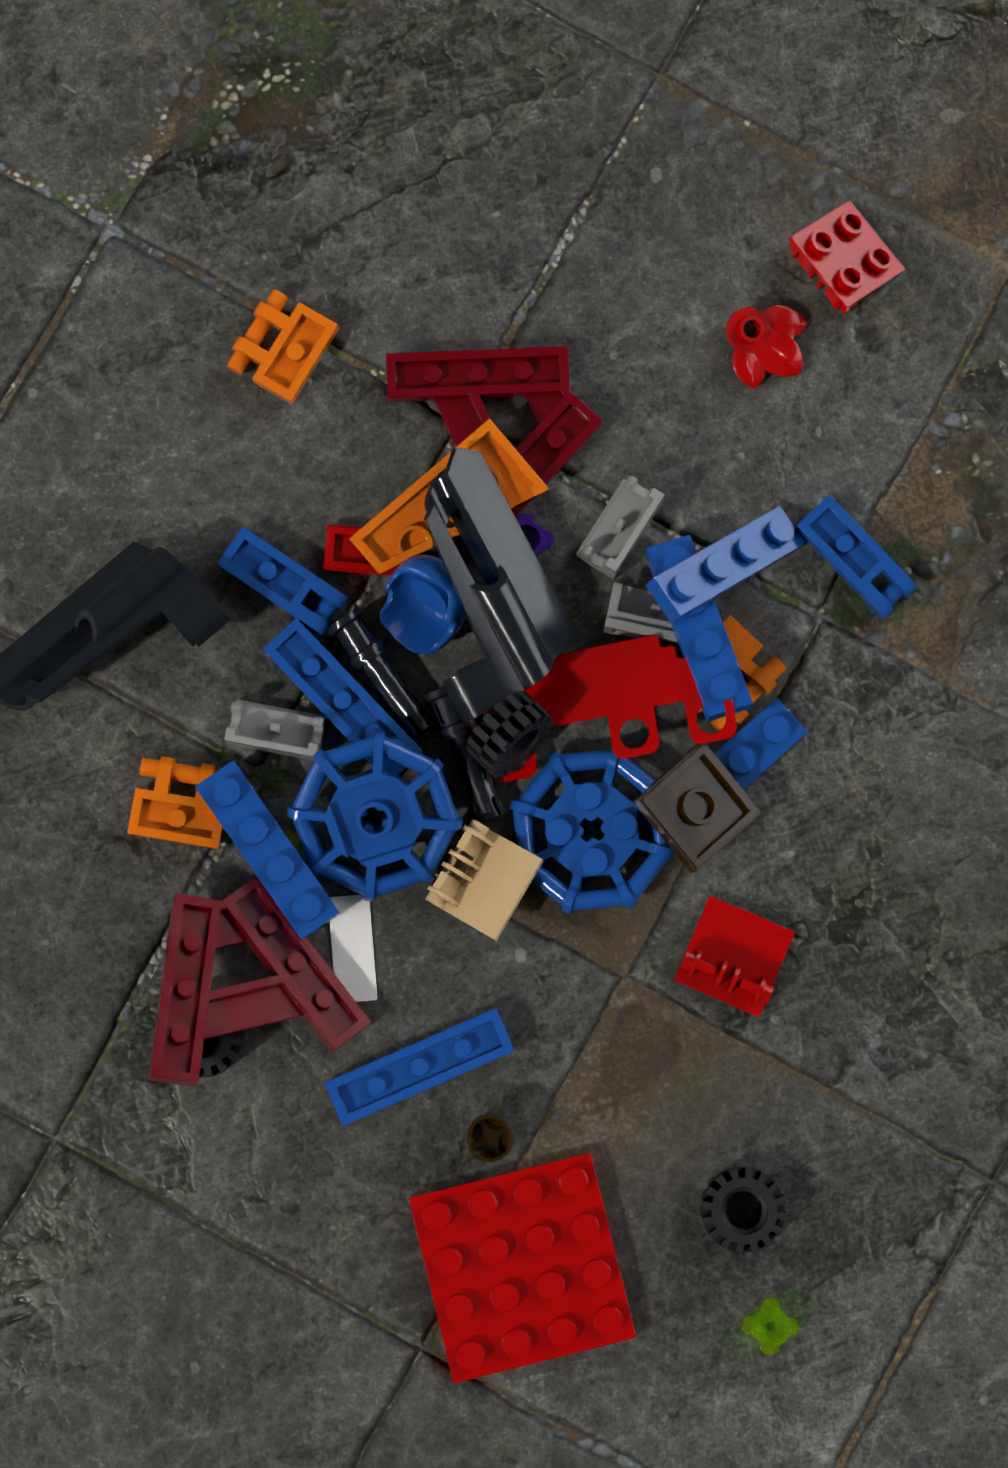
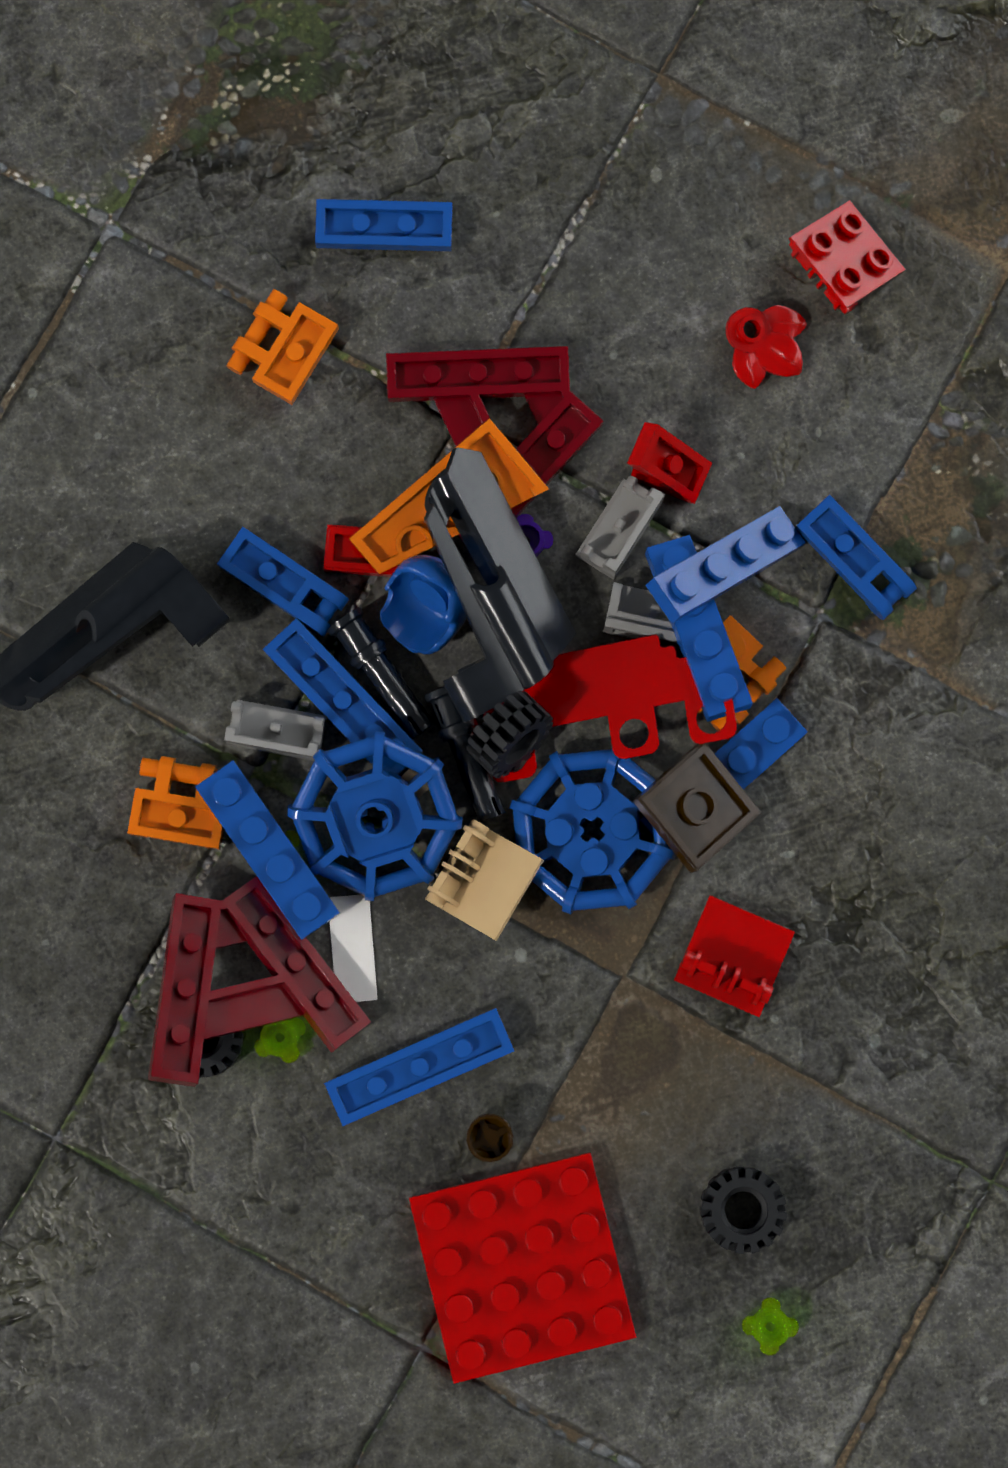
(286, 1049): none -> clear neon green plate
(383, 225): none -> blue plate
(668, 463): none -> red slope

